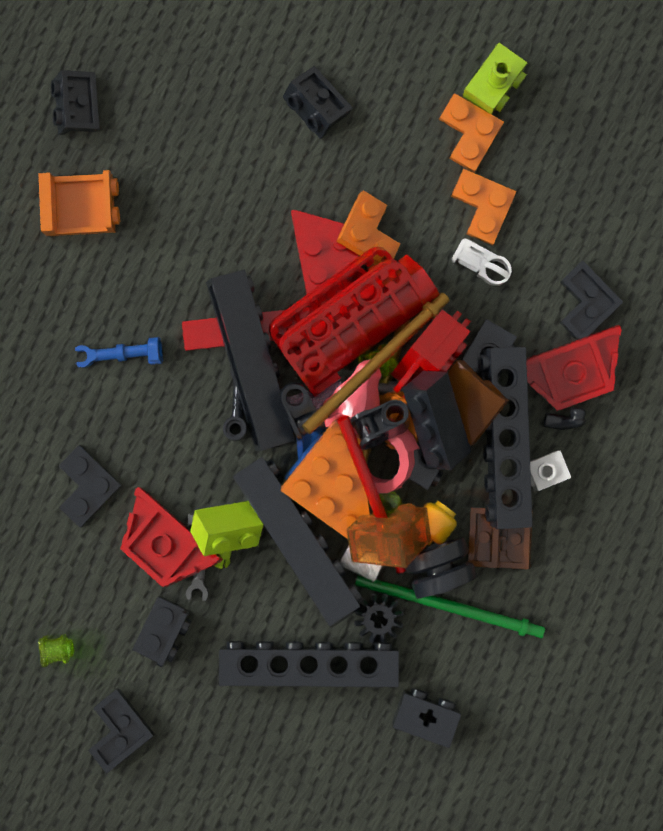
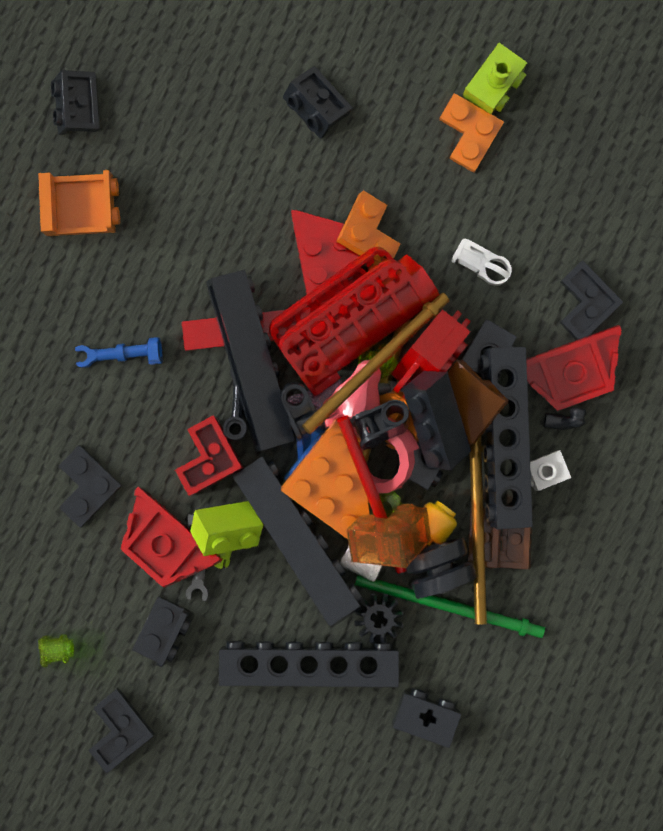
(216, 460): none -> red brick
(478, 532): none -> pearl gold bar
(491, 203): orange plate -> none

